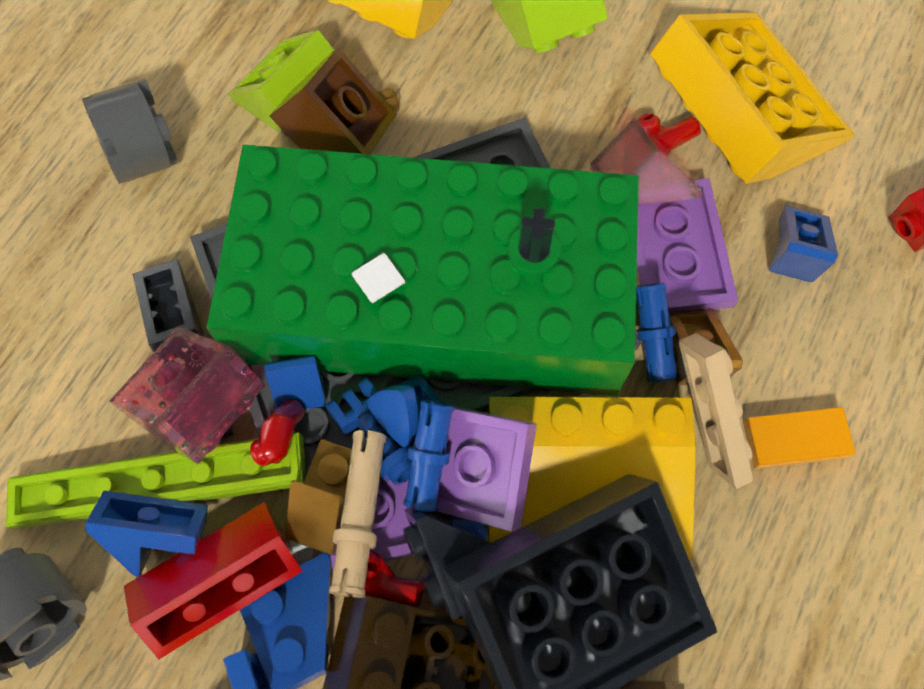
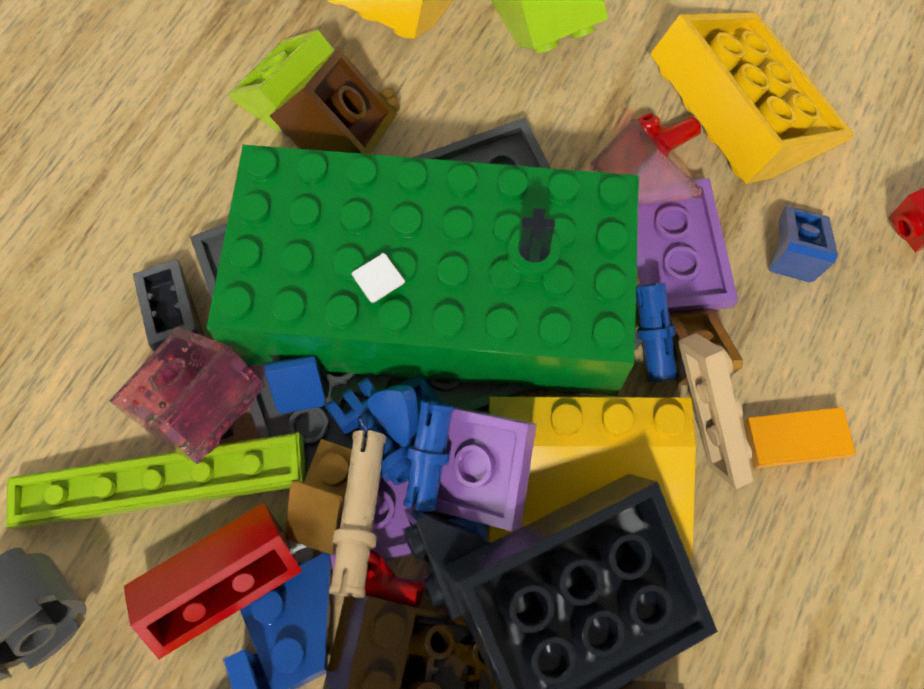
(130, 131): dark grey brick -> none
(136, 524): blue slope -> none
(277, 434): red arm -> none

